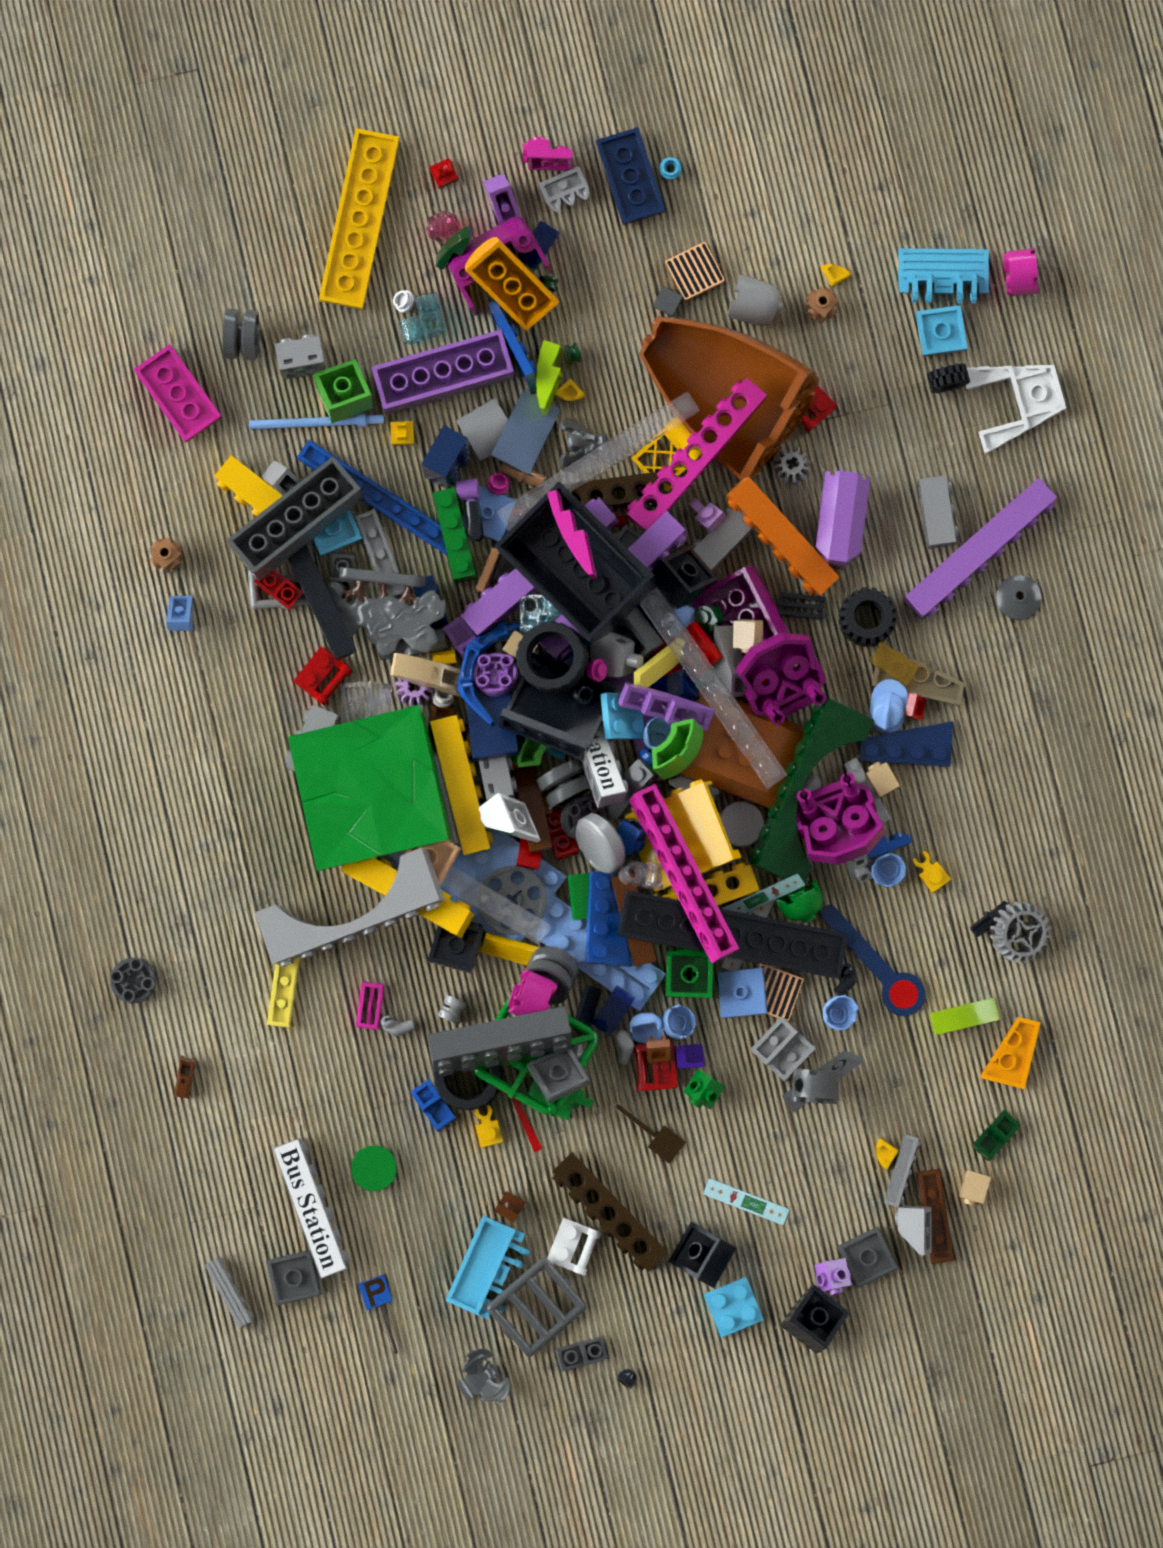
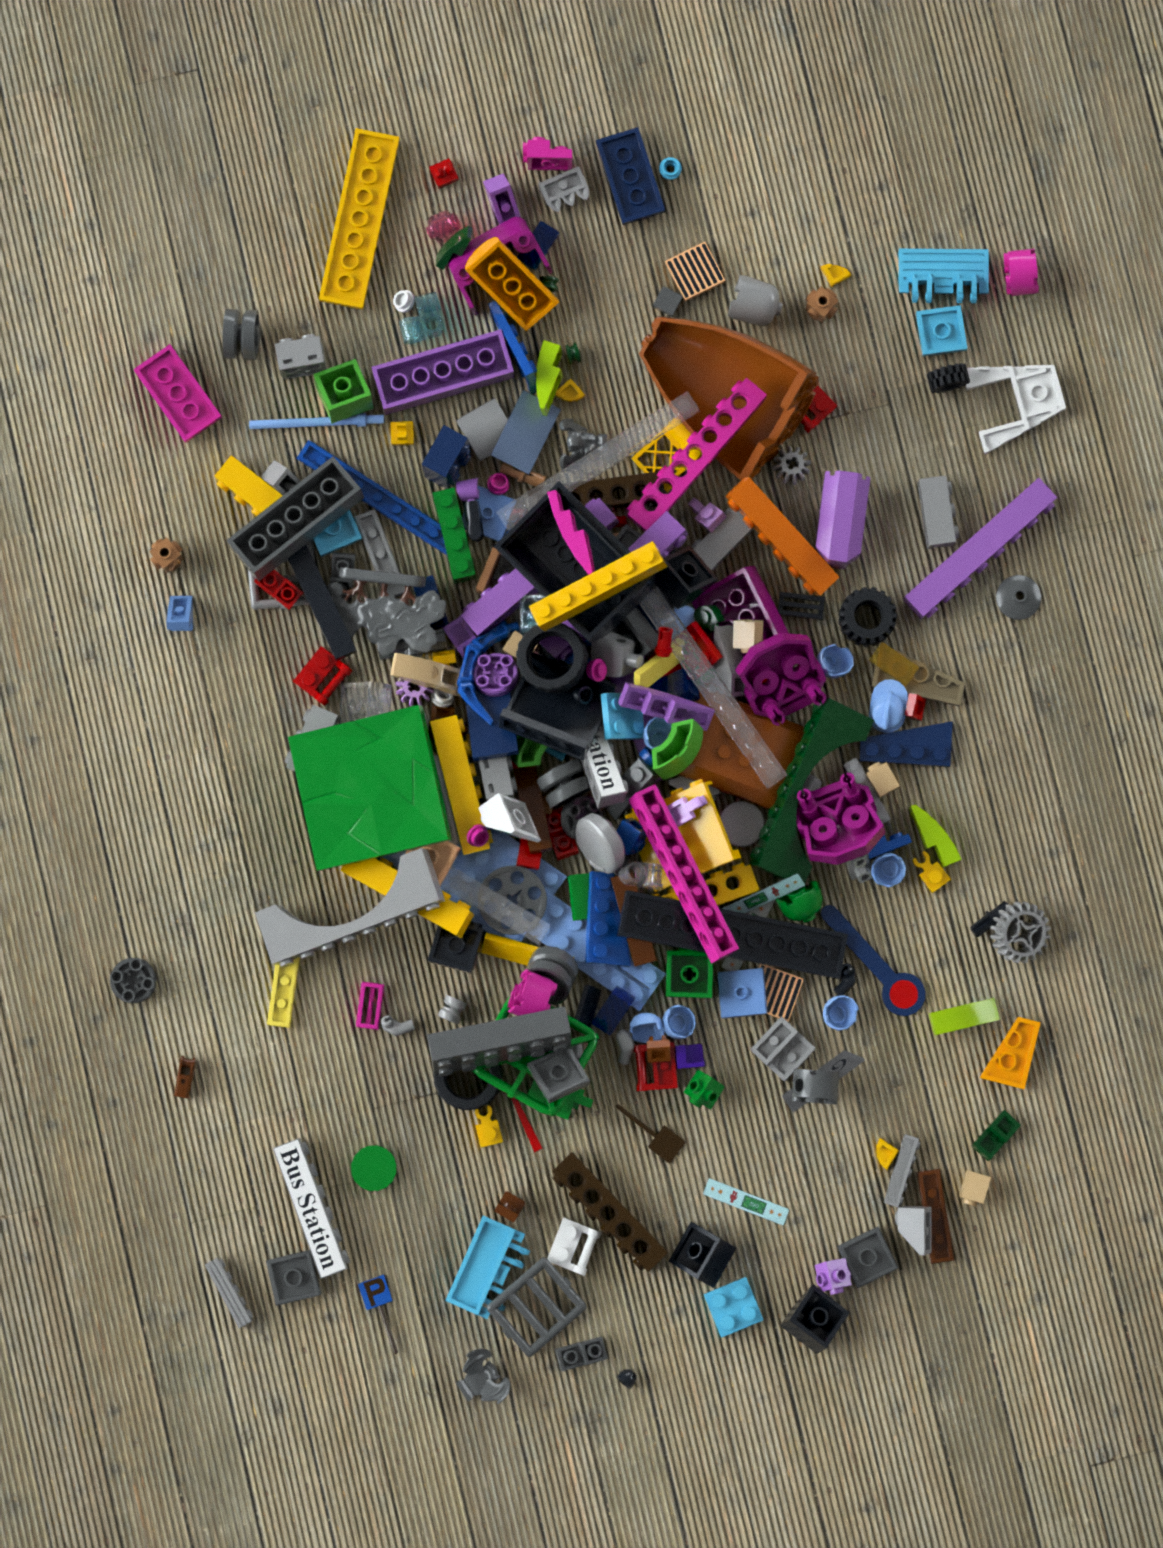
(433, 1105): blue slope -> none
(477, 835): none -> dark pink plate
(598, 586): none -> yellow brick
(664, 647): none -> red pin
(683, 810): none -> lavender plate
(835, 661): none -> light blue hair
(934, 836): none -> lime slope

